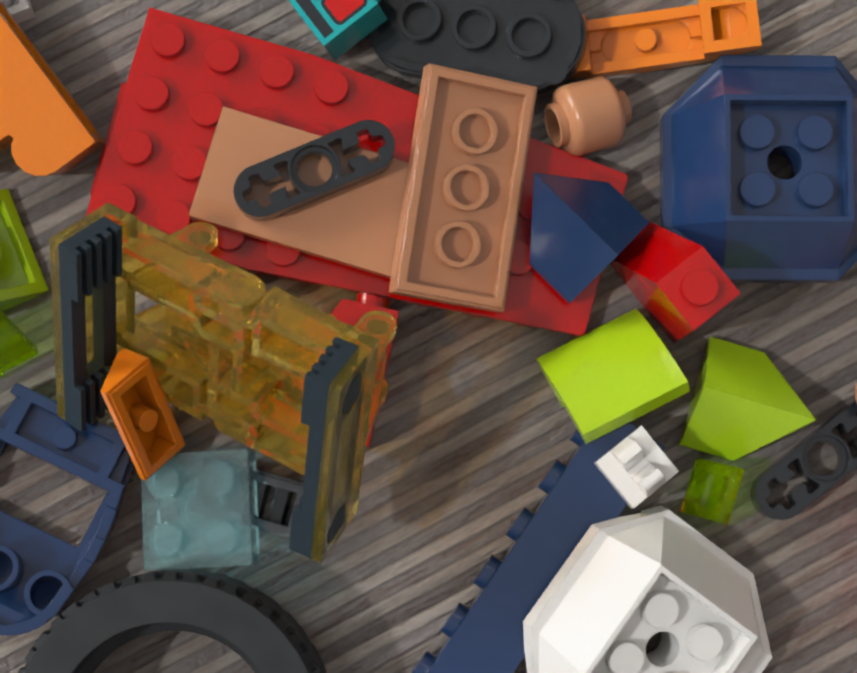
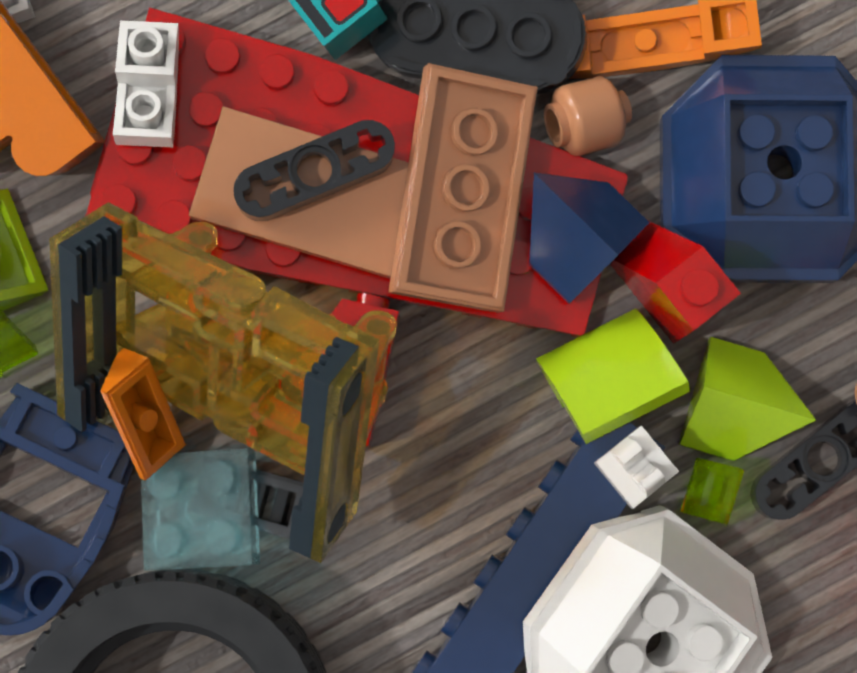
(146, 83): none -> white slope

